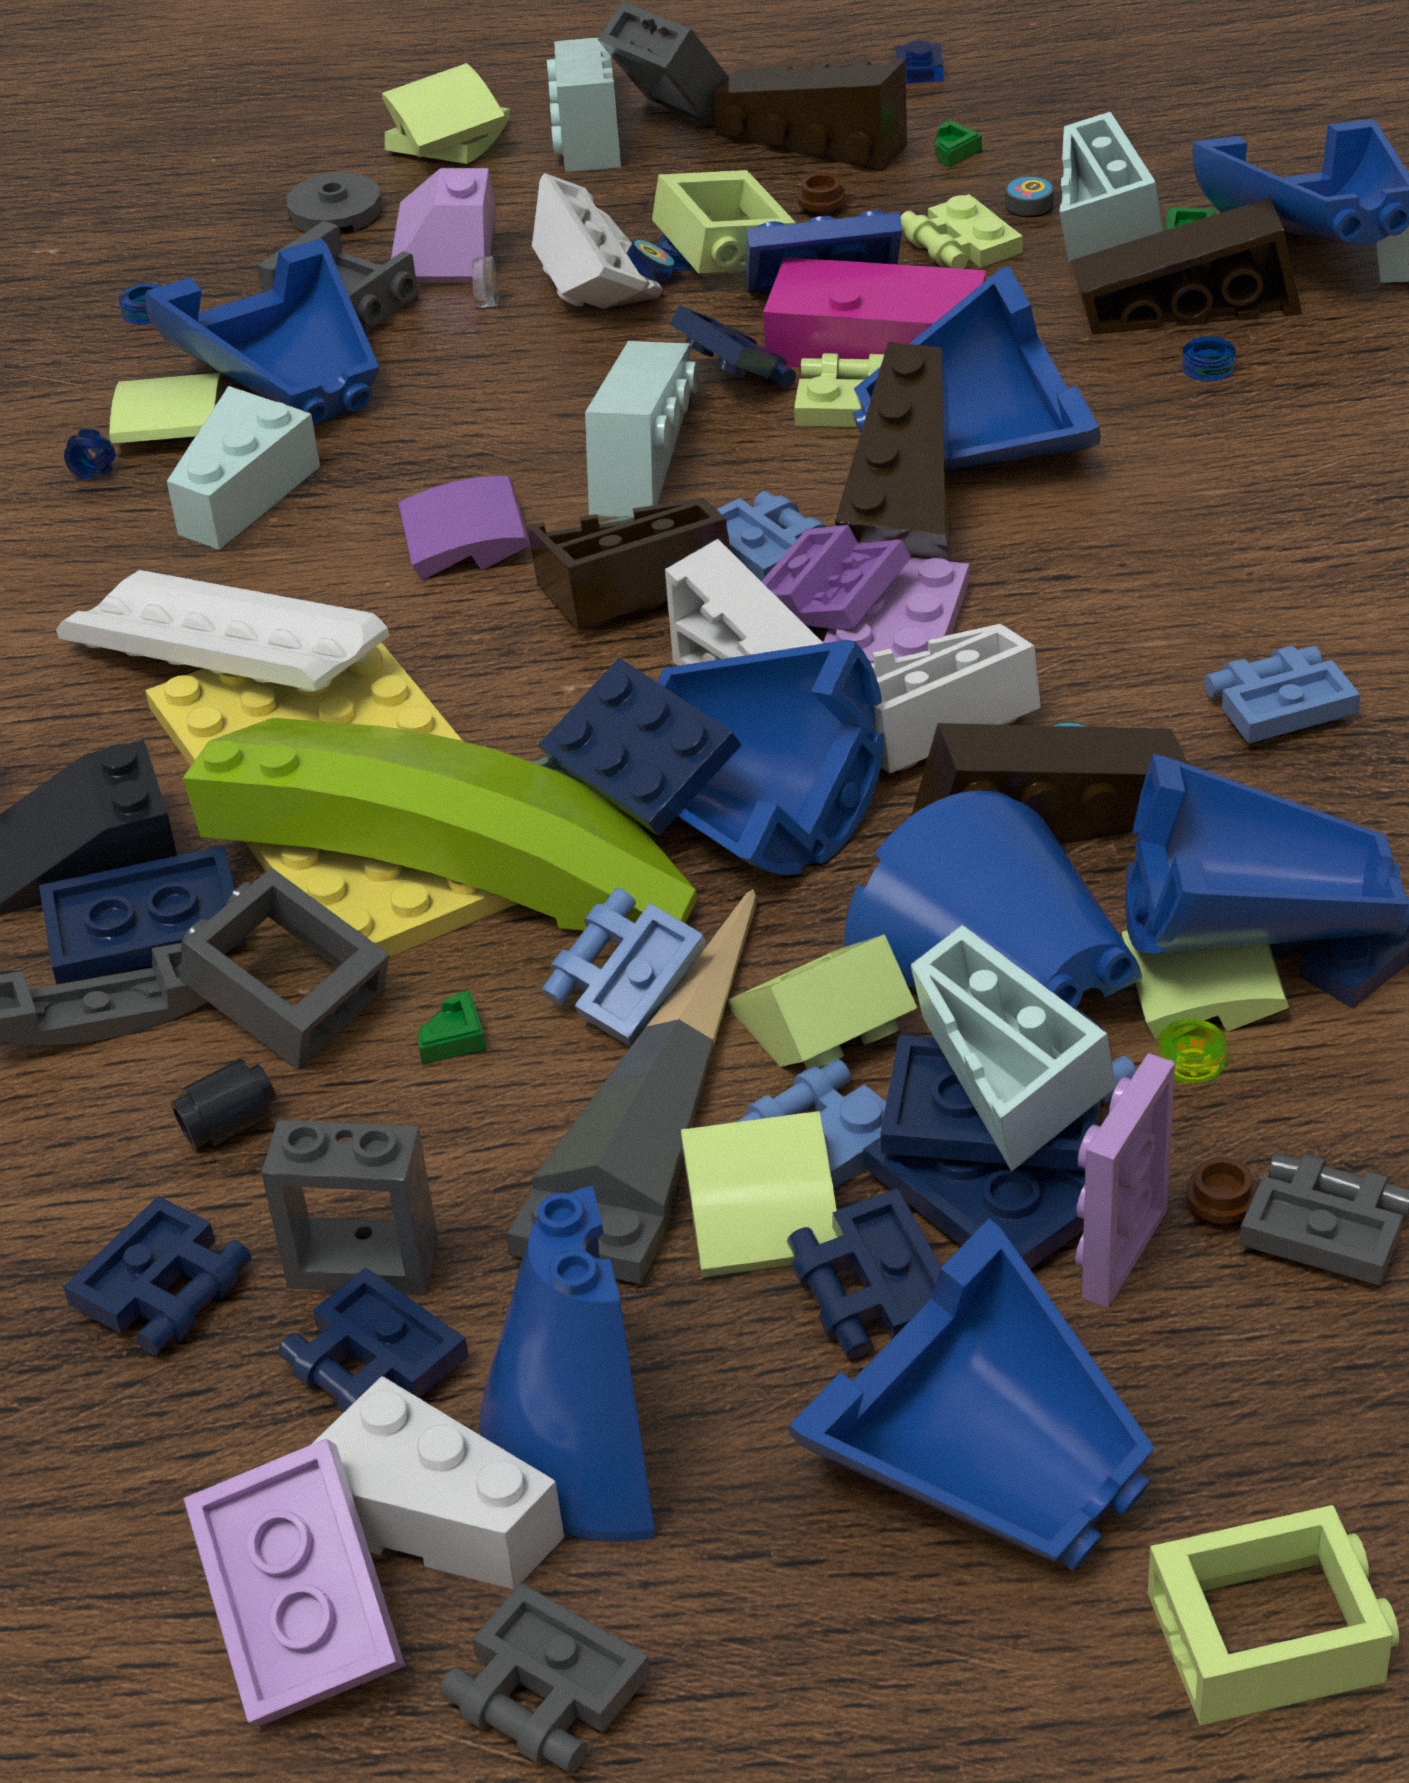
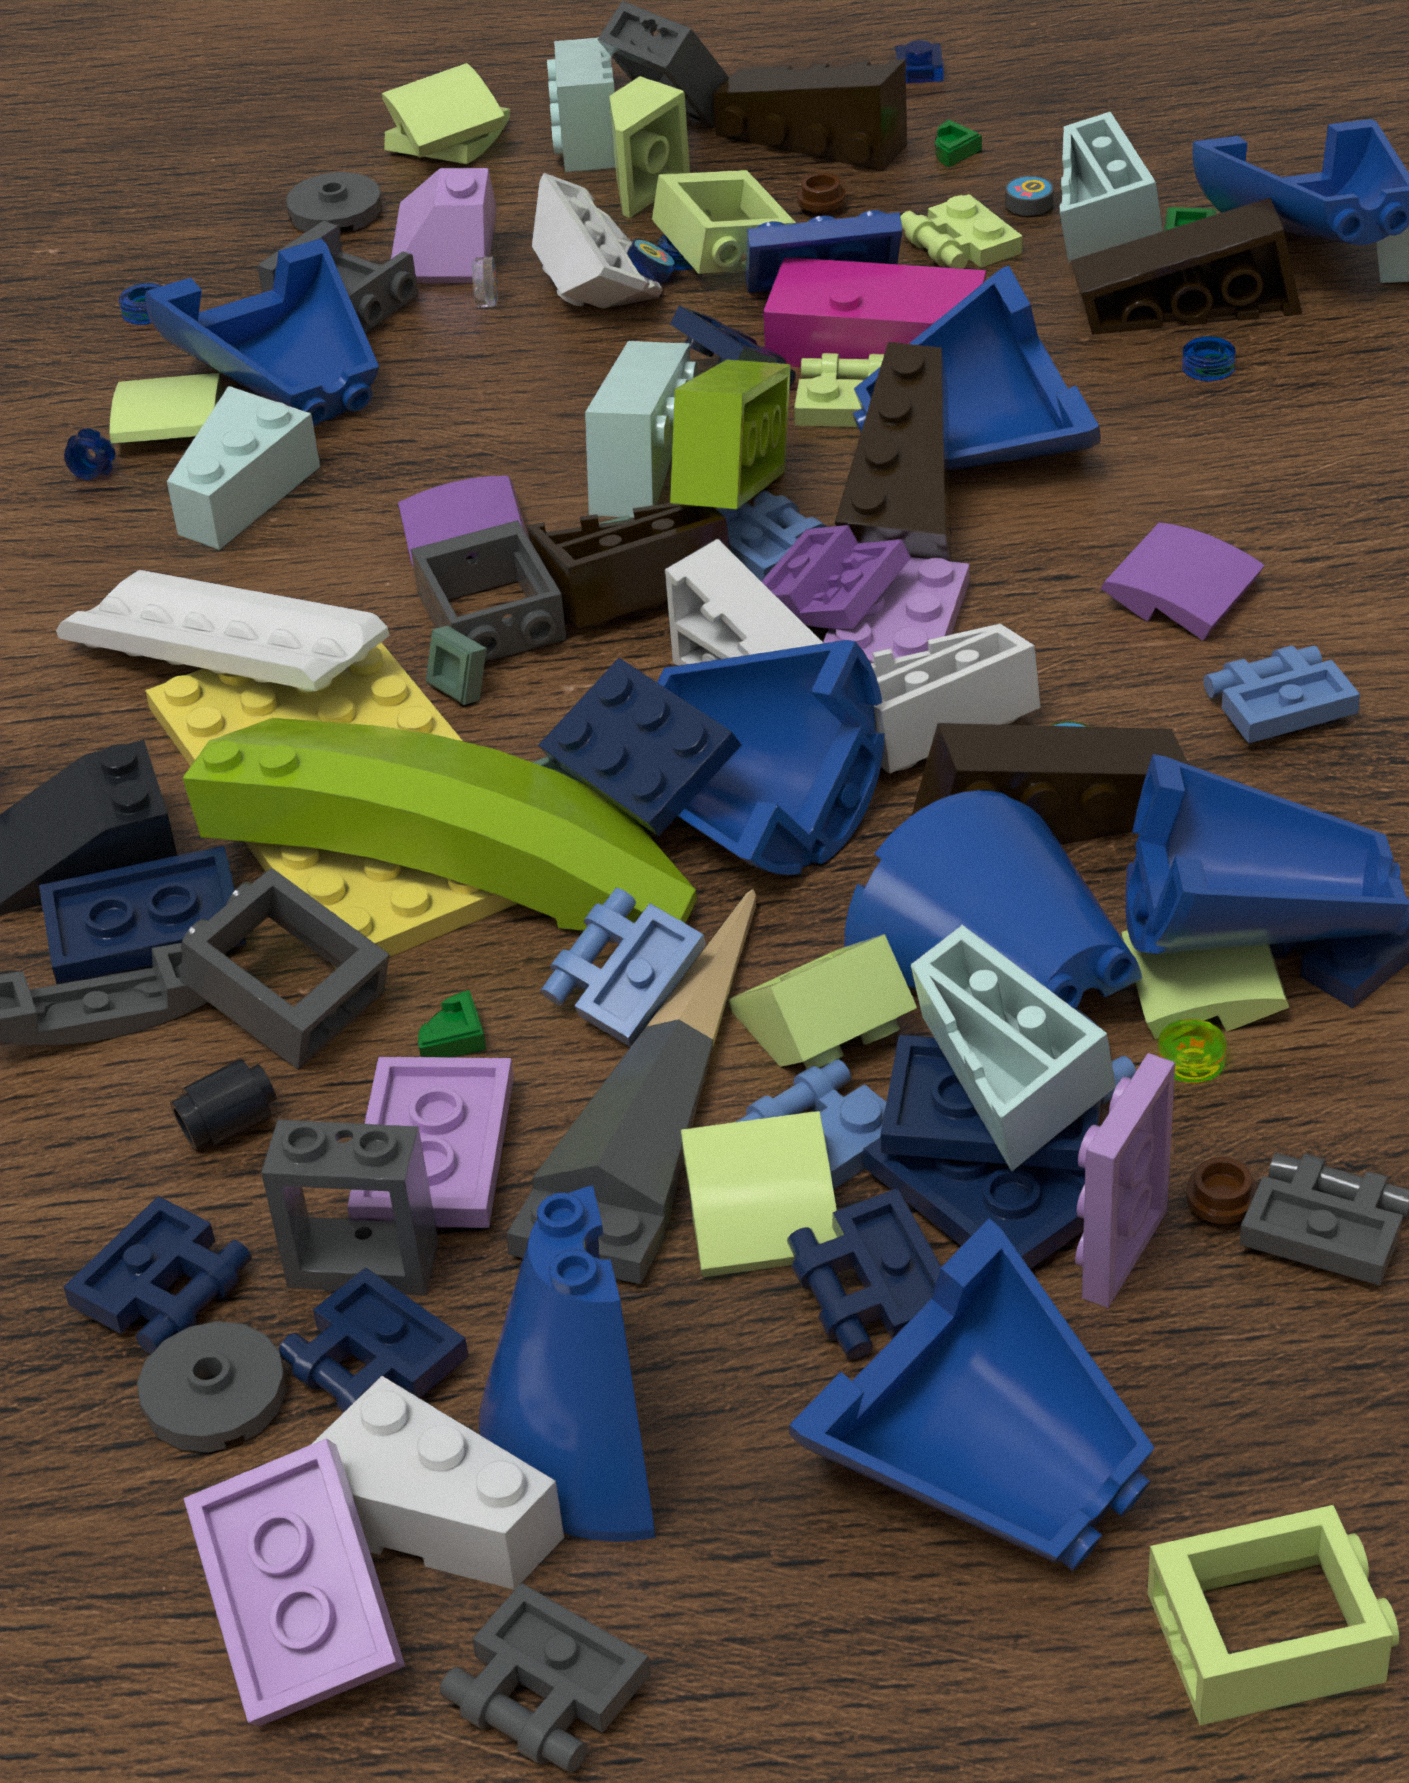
(211, 1386): none -> dark grey plate
(455, 665): none -> sand green tile
(461, 1128): none -> lavender plate
(501, 558): none -> dark grey window
(647, 139): none -> yellowish green slope
(729, 433): none -> lime brick
(1183, 576): none -> medium lavender slope

